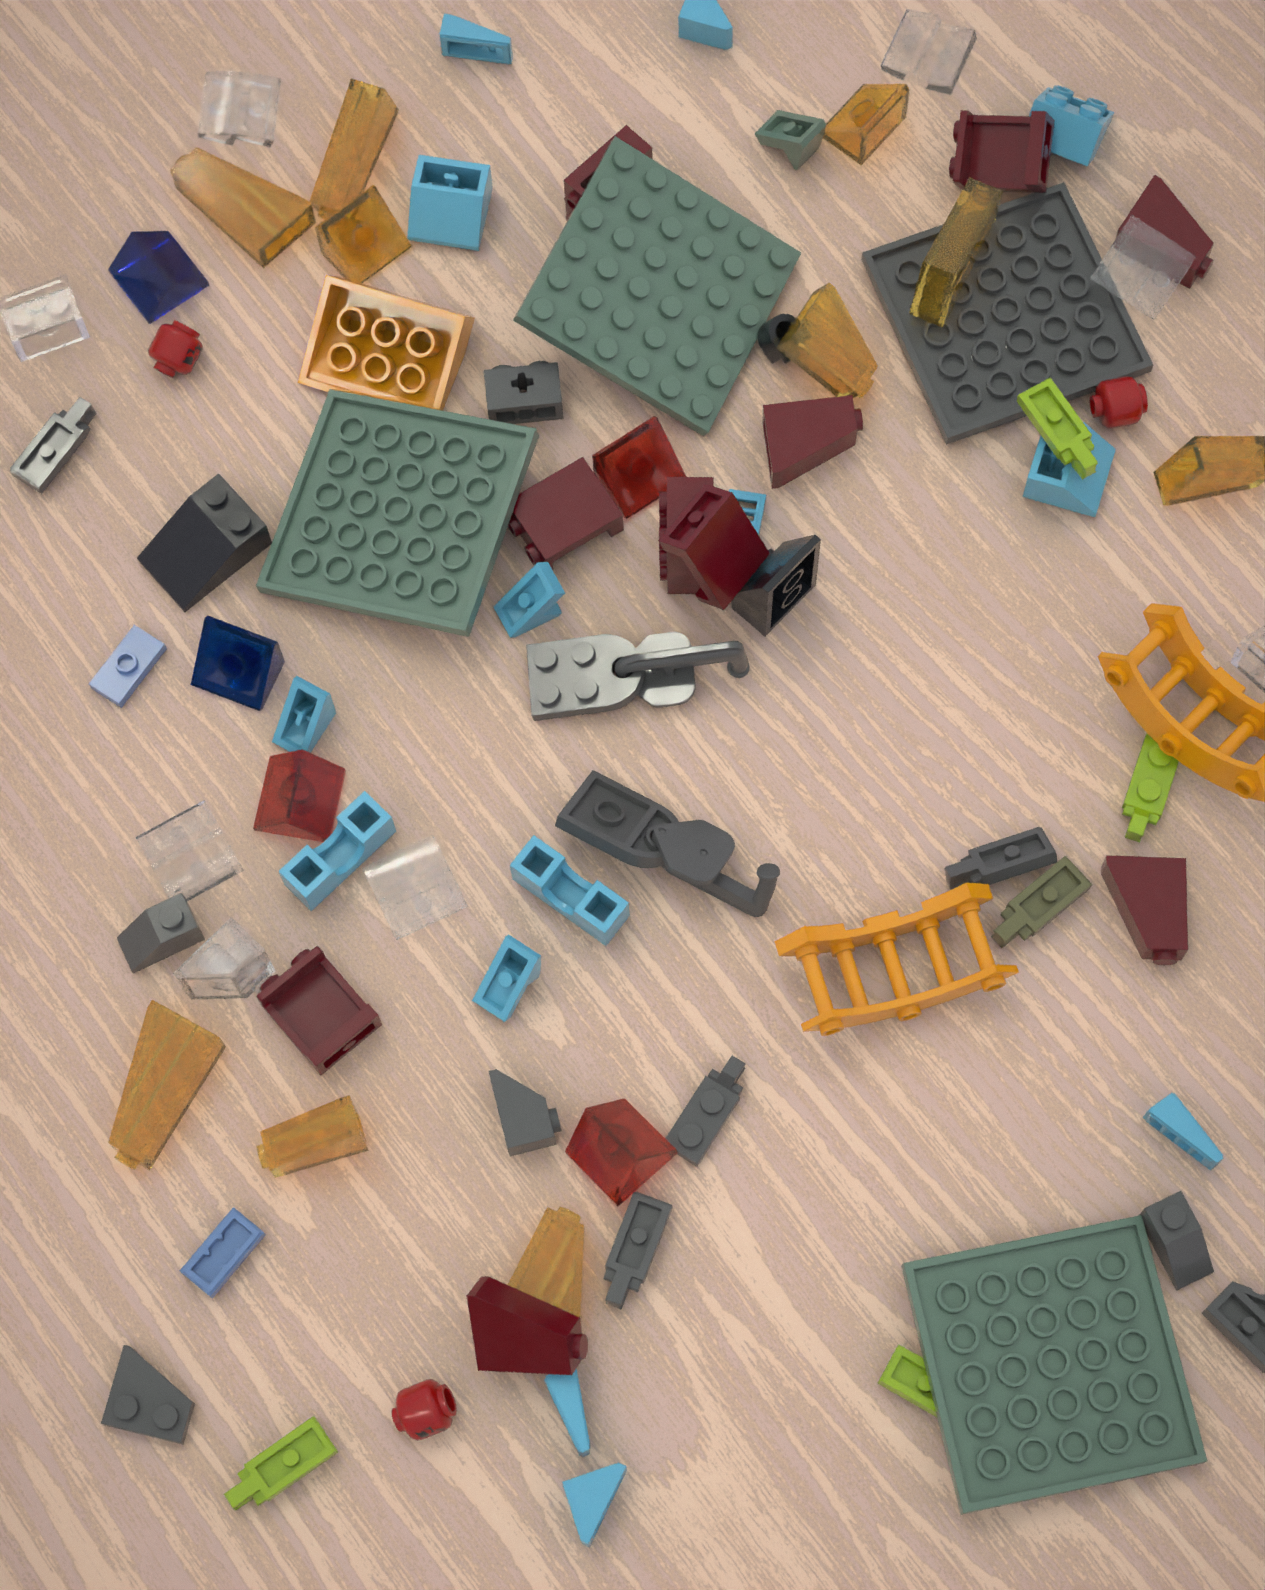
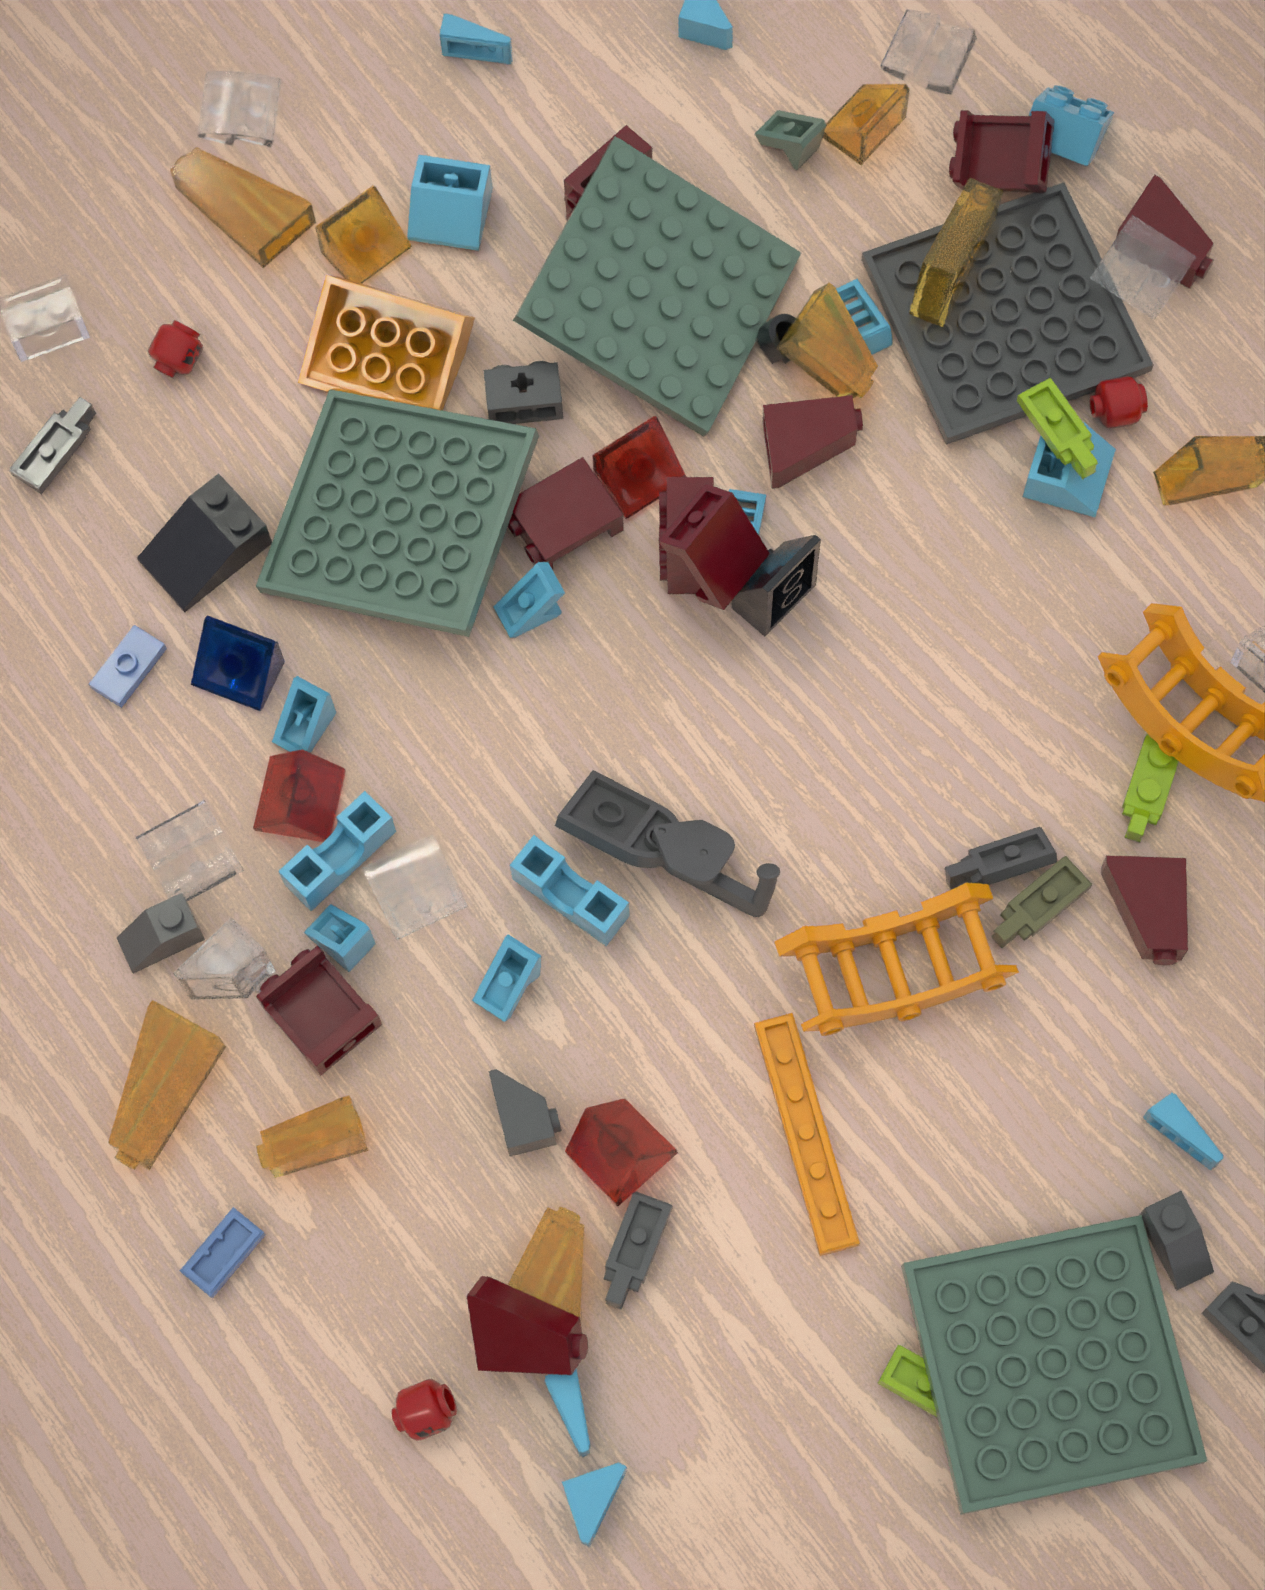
(146, 1401): dark grey wing -> none
(156, 273): clear blue slope -> none
(282, 1464): lime hinge -> none
(341, 936): none -> medium azure slope
(353, 147): clear yellow slope -> none
(579, 675): plate -> none
(707, 1112): dark grey hinge -> none
(806, 1134): none -> light orange tile
(878, 332): none -> medium azure slope

